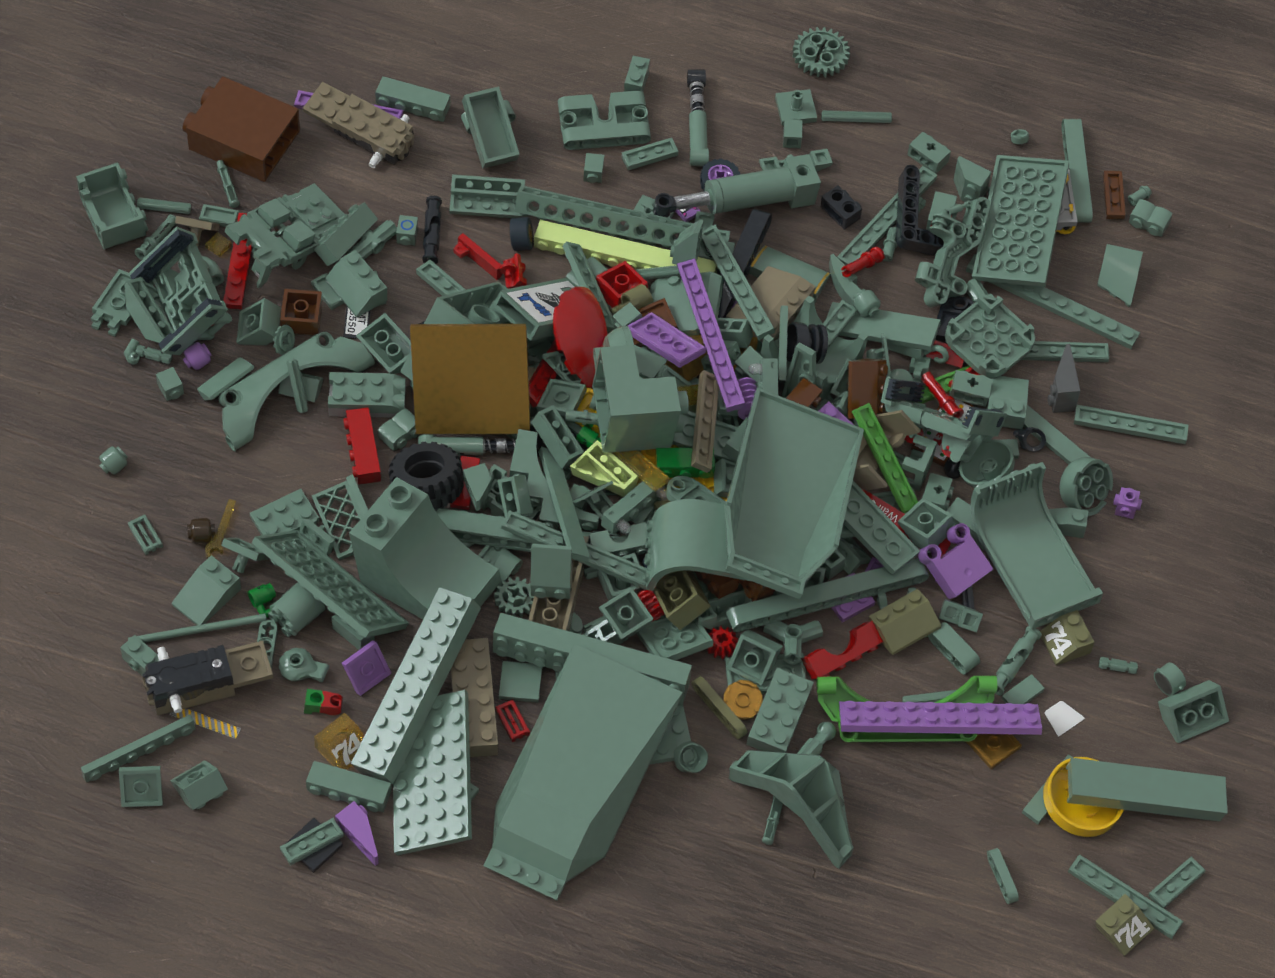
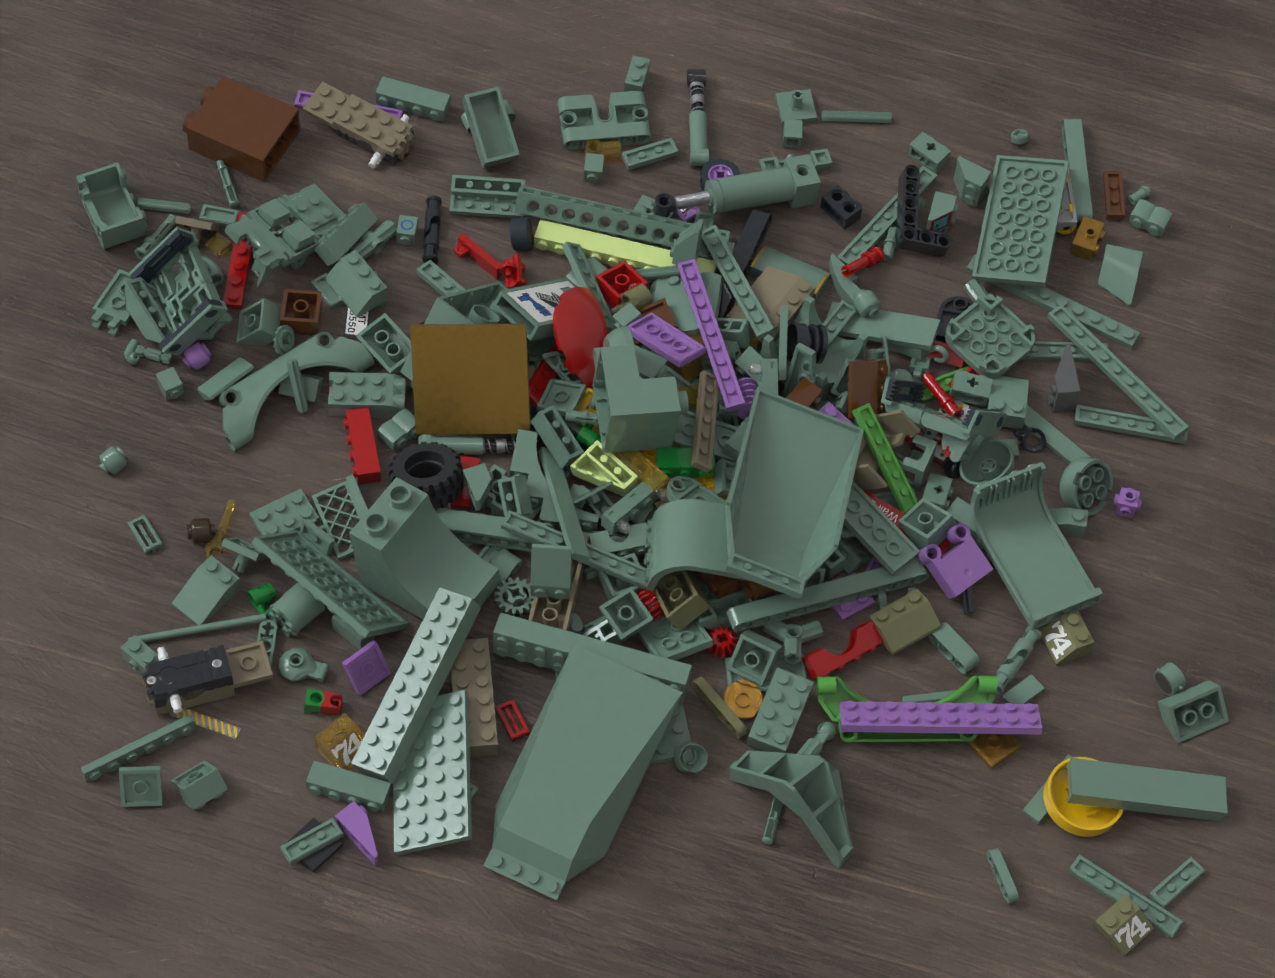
(520, 682): sand green tile -> none
(608, 148): none -> clear yellow piece
(832, 57): sand green gear -> none
(940, 276): sand green beam -> none
(960, 615): sand green slope -> none
(1063, 717): white sticker -> none
(1087, 238): none -> pearl gold brick
(1118, 372): none -> sand green plate
(1118, 665): sand green axle -> none

